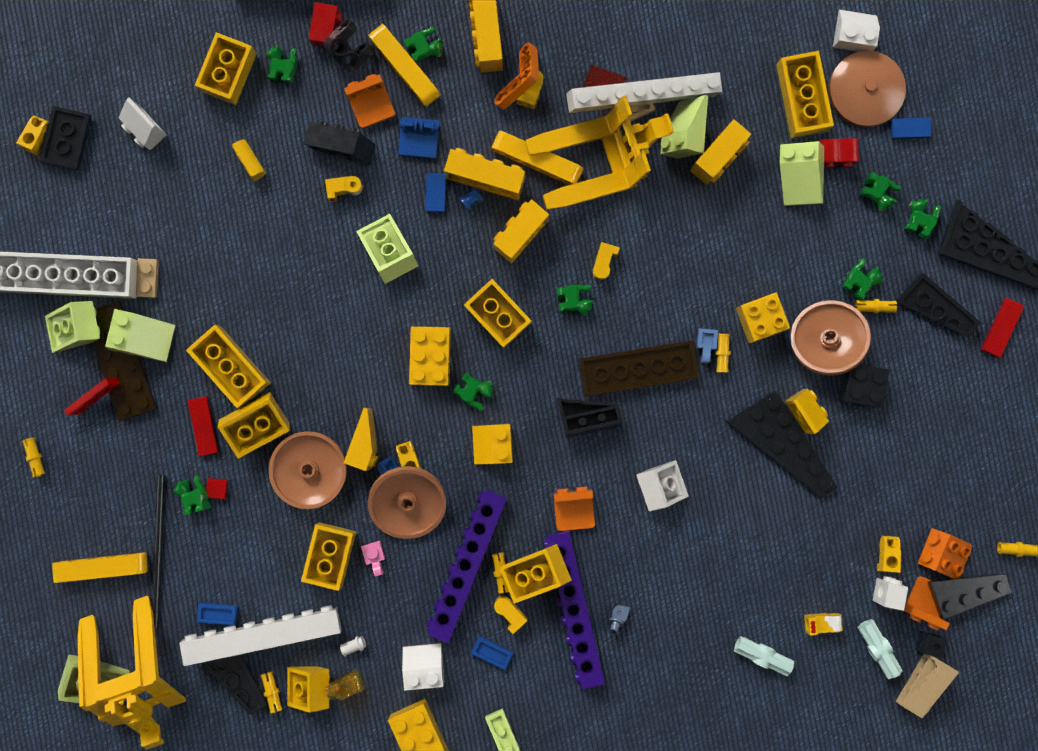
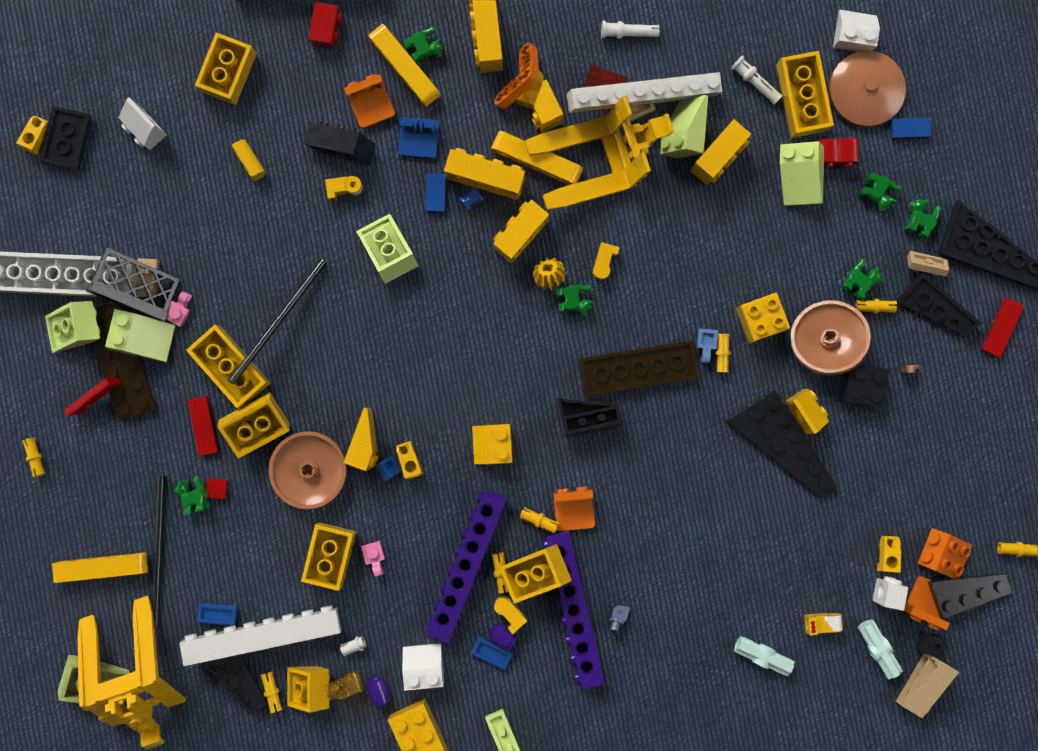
(126, 300): none -> fence
(177, 311): none -> bright pink plate
(277, 321): none -> black piece
(281, 66): green animal -> none
(357, 56): black piece -> none
(378, 690): none -> dark purple brick
(407, 502): nougat dish -> none
(430, 356): yellow brick -> none
(471, 390): green animal -> none
(497, 313): yellow brick -> none
(502, 636): none -> dark purple brick
(539, 520): none -> yellow pin
(546, 109): none -> yellow slope
(549, 273): none -> yellow gear
(620, 29): none -> white pin
(662, 486): white slope -> none
(749, 74): none -> white pin
(910, 369): none -> medium nougat tile
(928, 263): none -> tan plate

